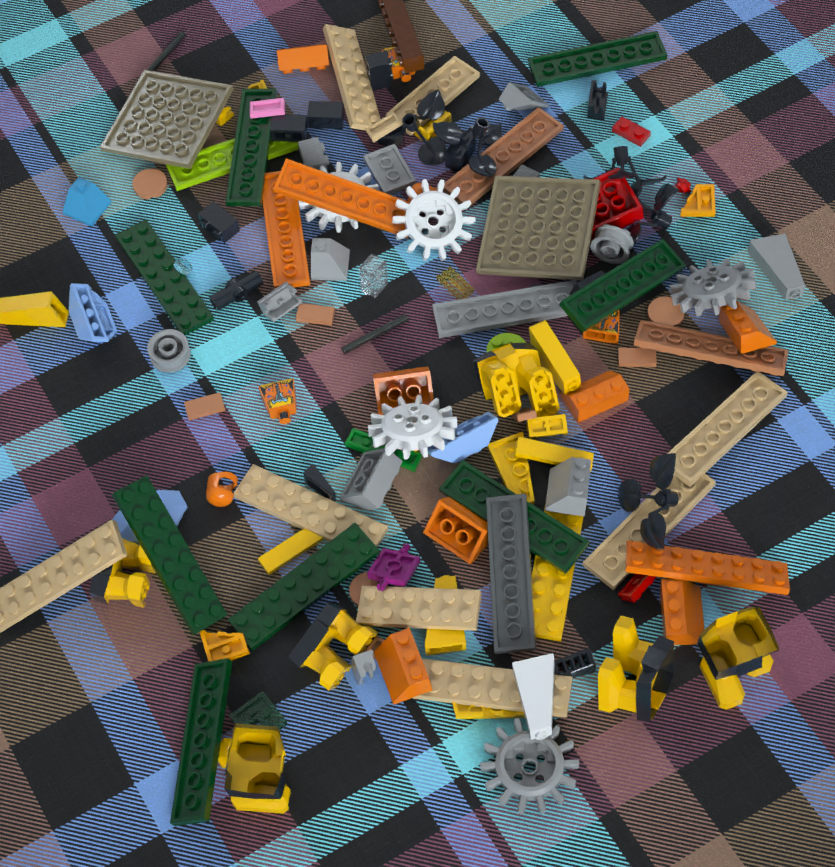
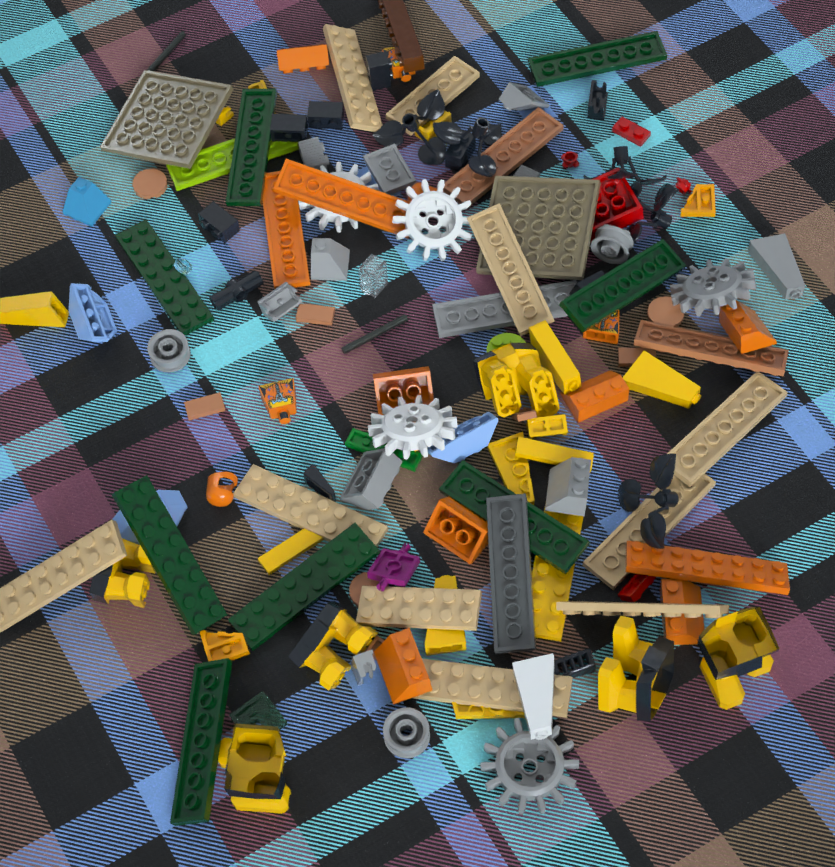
(267, 108): bright pink tile -> none
(383, 126): tan tile -> none
(410, 745): none -> light grey wheel
(452, 276): clear yellow tile -> none
(509, 268): none -> tan plate
(570, 160): none -> red plate
(648, 609): none -> tan plate
(660, 381): none -> yellow slope

